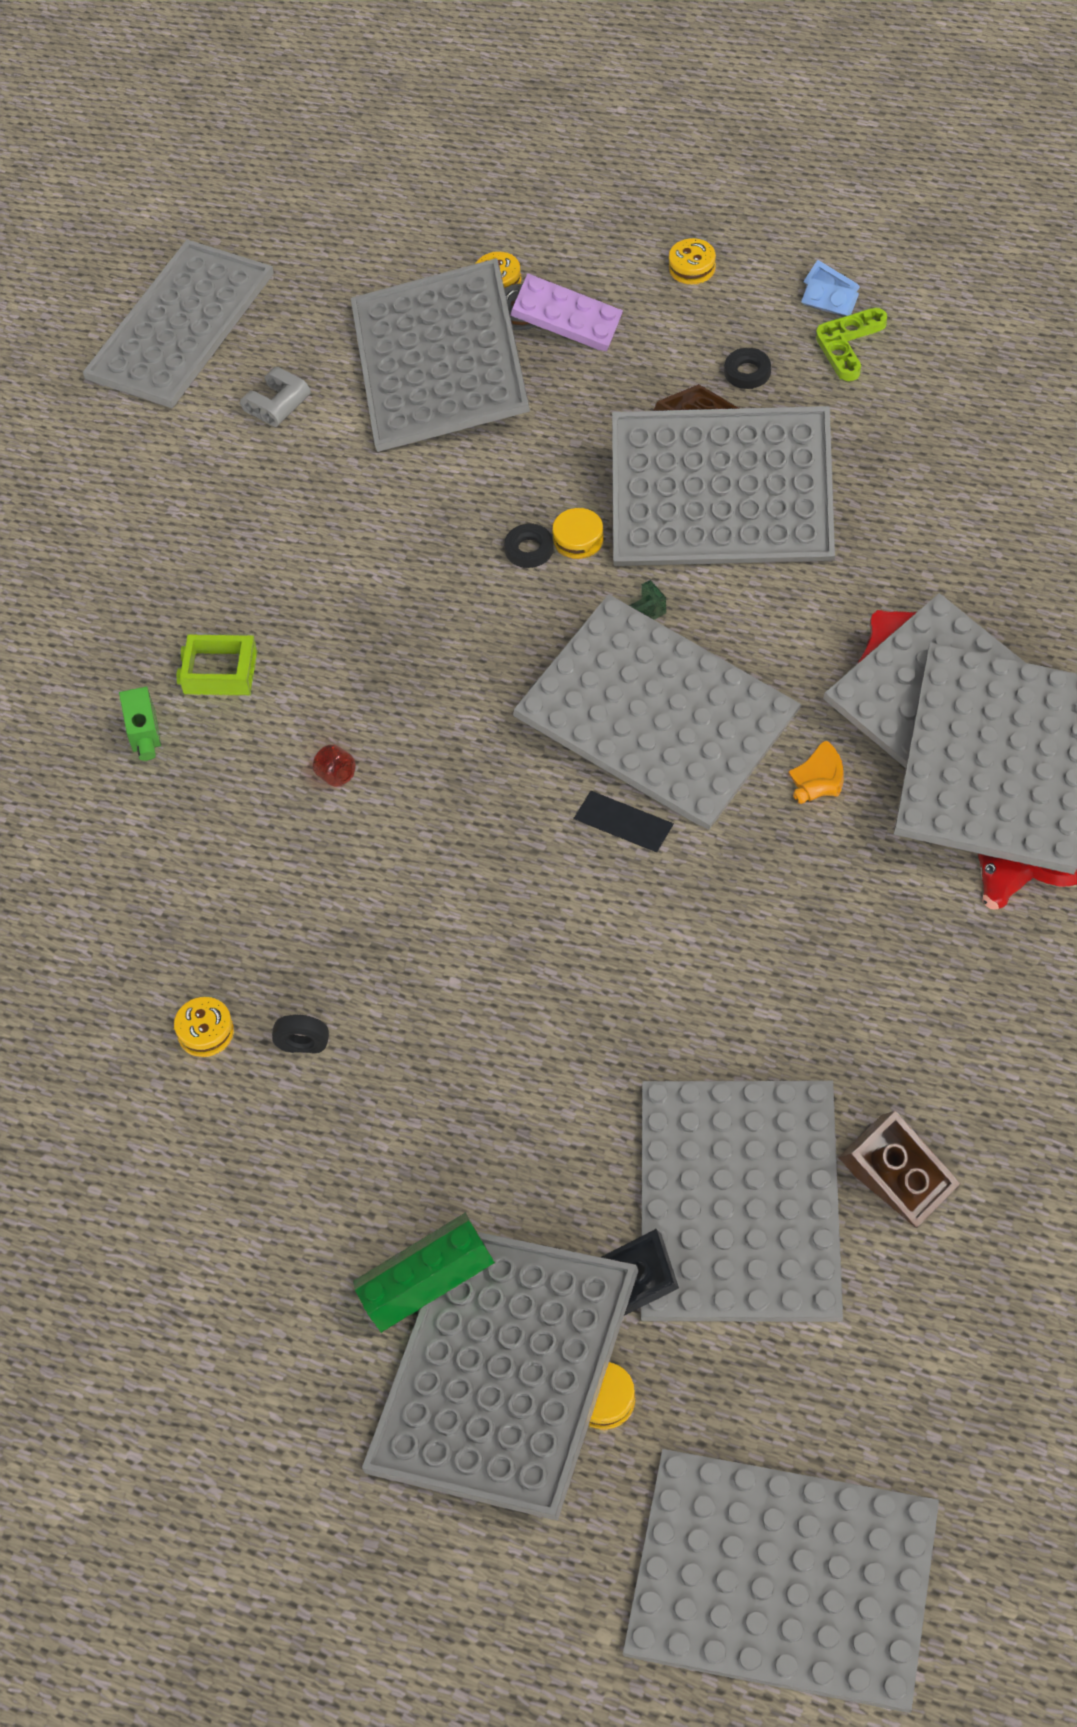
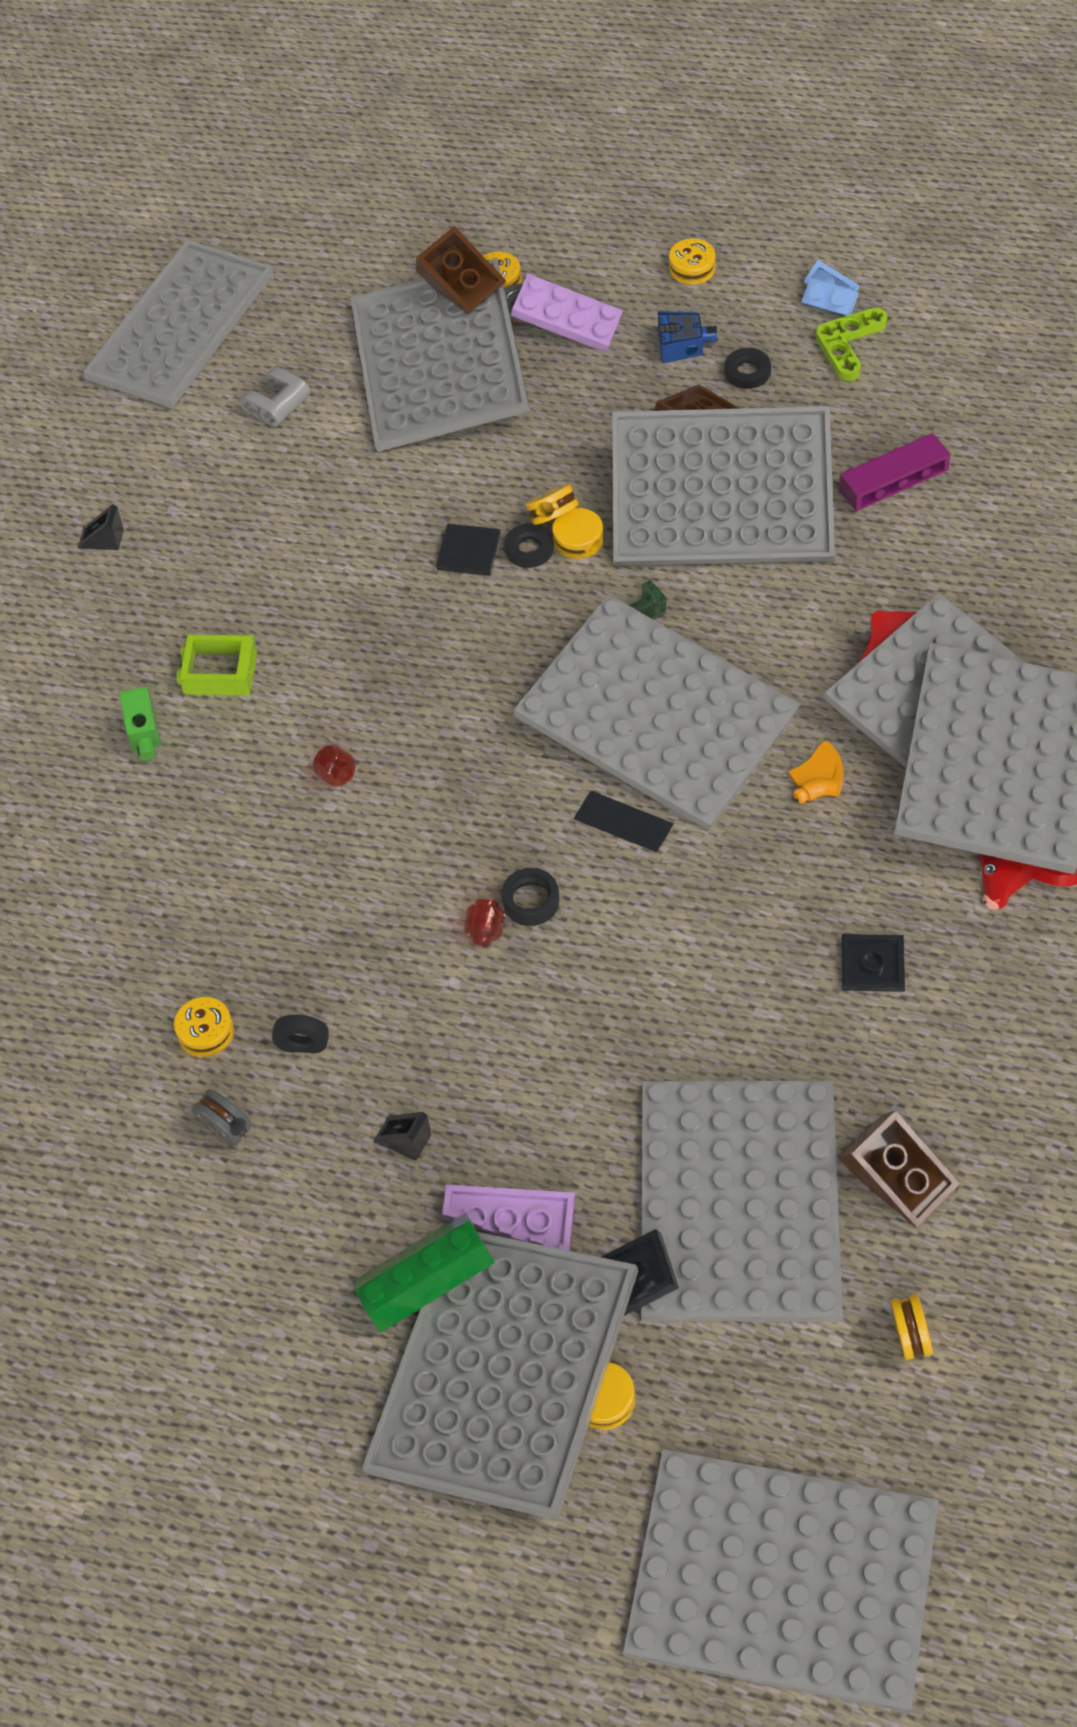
(103, 531): none -> black slope
(221, 1117): none -> dark grey head
(405, 1134): none -> black slope
(458, 271): none -> reddish brown slope
(468, 549): none -> black tile
(484, 922): none -> clear red head
(515, 1213): none -> lavender wing
(535, 915): none -> black tyre
(551, 504): none -> yellow head
(682, 335): none -> torso
(873, 963): none -> black tile
(894, 472): none -> magenta brick
(911, 1327): none -> yellow head

